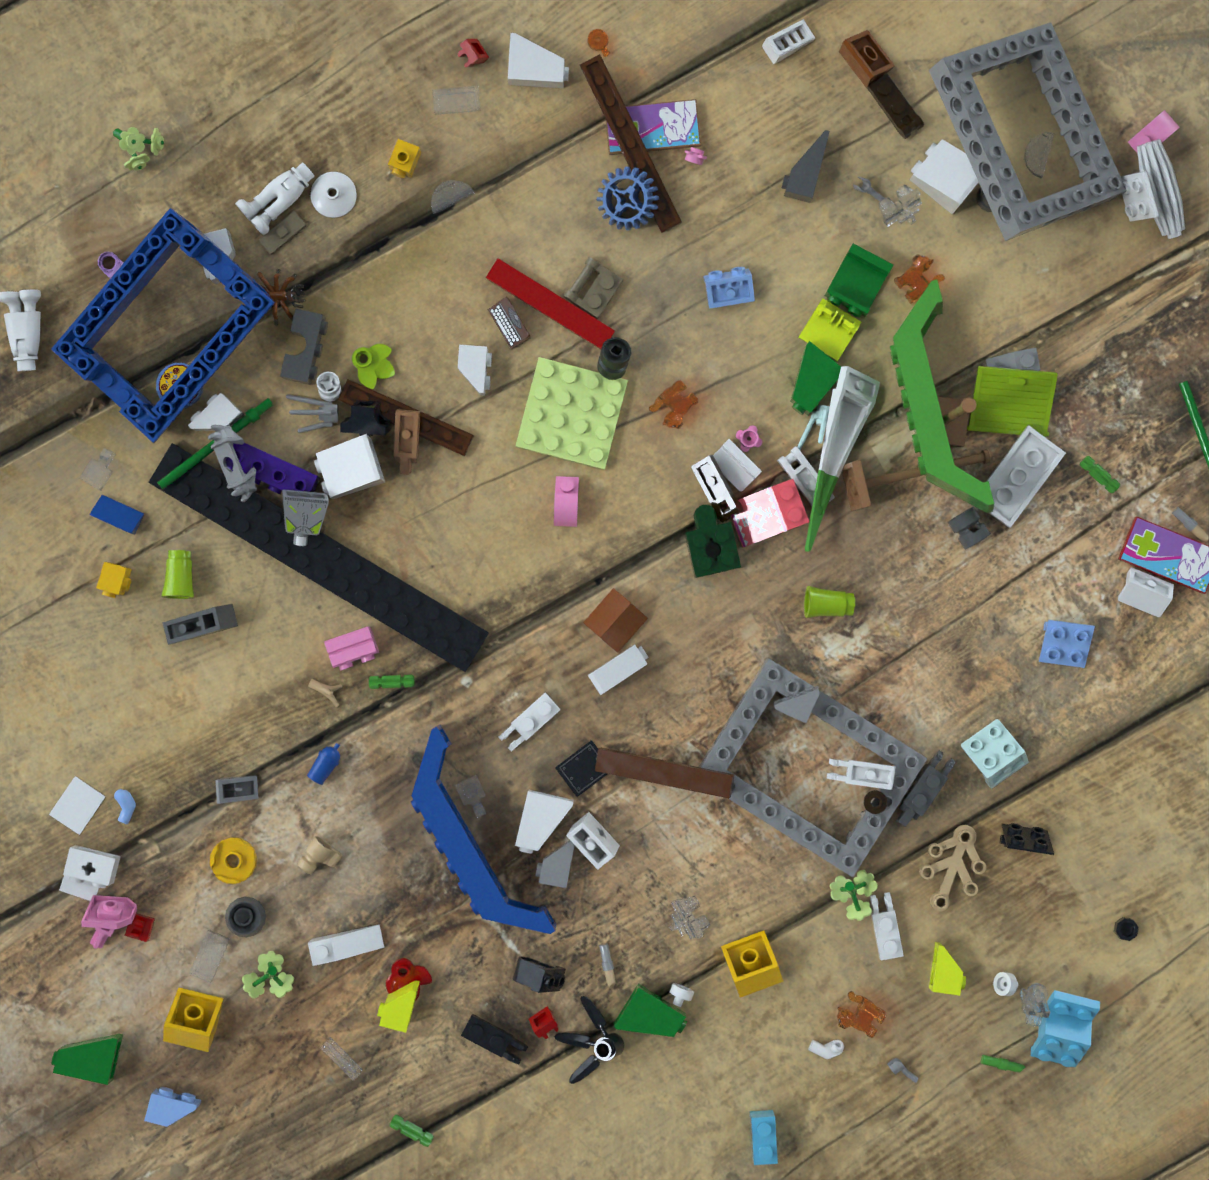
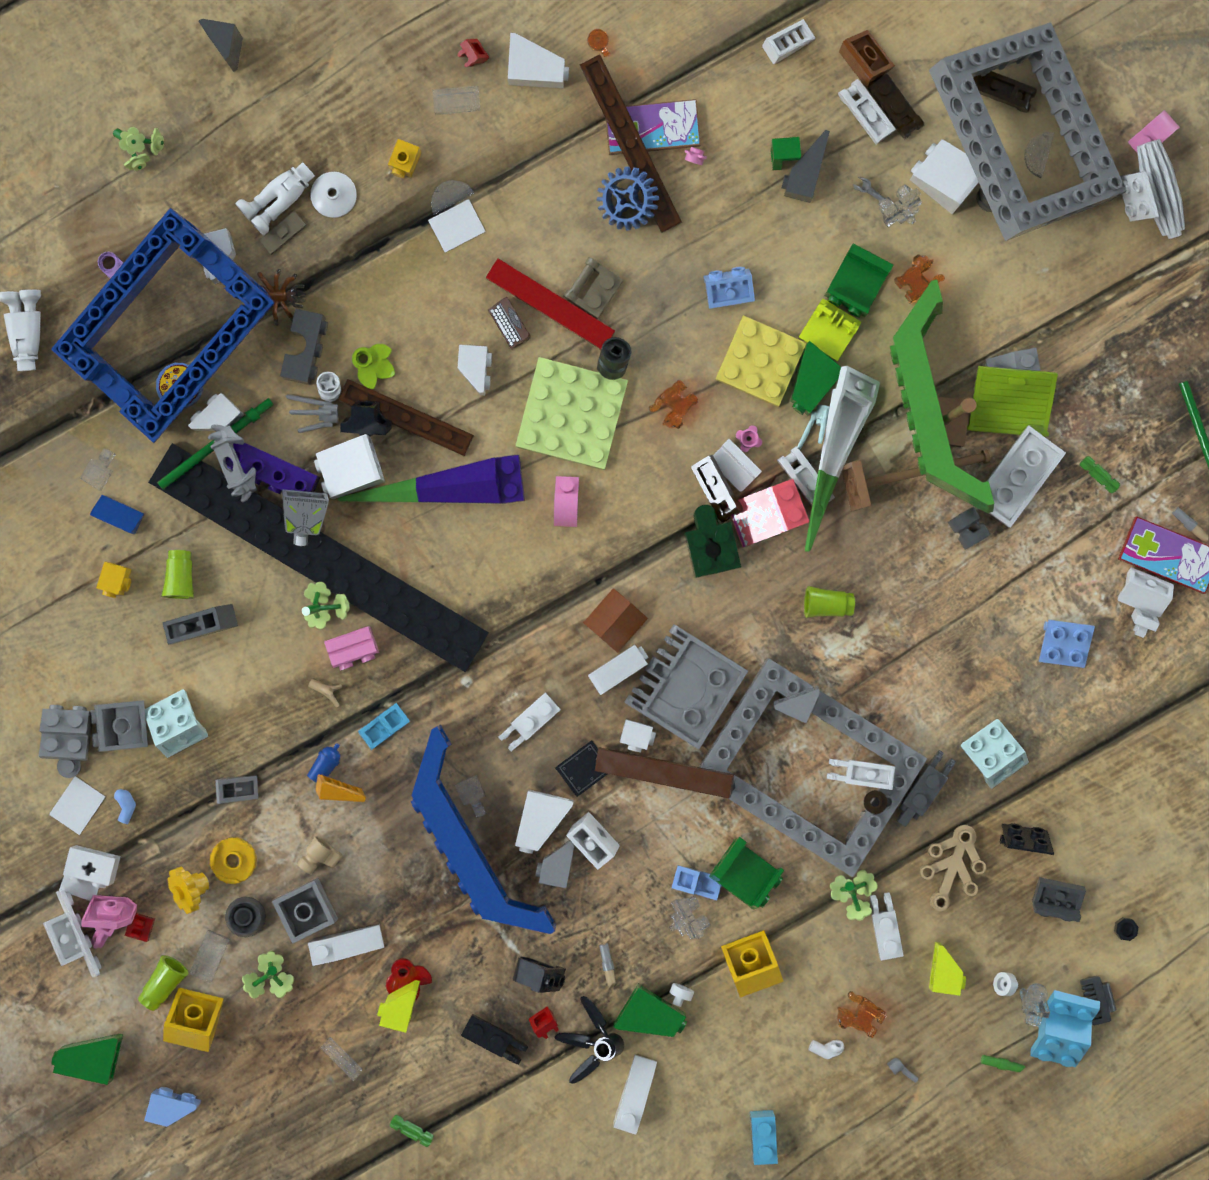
(65, 733): none -> light grey plate
(68, 768): none -> light grey plate
(68, 937): none -> white bracket
(119, 726): none -> light grey plate
(162, 982): none -> lime plant
(174, 724): none -> light aqua bracket
(187, 888): none -> yellow plant
(226, 40): none -> dark grey slope
(305, 910): none -> light grey brick
(317, 614): none -> yellowish green plant
(332, 789): none -> light orange slope
(383, 726): none -> medium azure slope
(393, 681): bright green axle -> none
(406, 439): medium nougat hinge -> none
(456, 225): none -> white sticker
(484, 481): none -> dark purple plate
(635, 1094): none -> white slope
(637, 735): none -> white brick
(690, 689): none -> light grey hinge
(695, 882): none -> light blue slope
(746, 875): none -> green panel
(760, 361): none -> light yellow plate
(784, 150): none -> green panel
(867, 112): none -> white plate
(1005, 90): none -> dark brown plate
(1058, 899): none -> dark grey bracket
(1103, 994): none -> dark grey piece
(1143, 622): none -> white tile

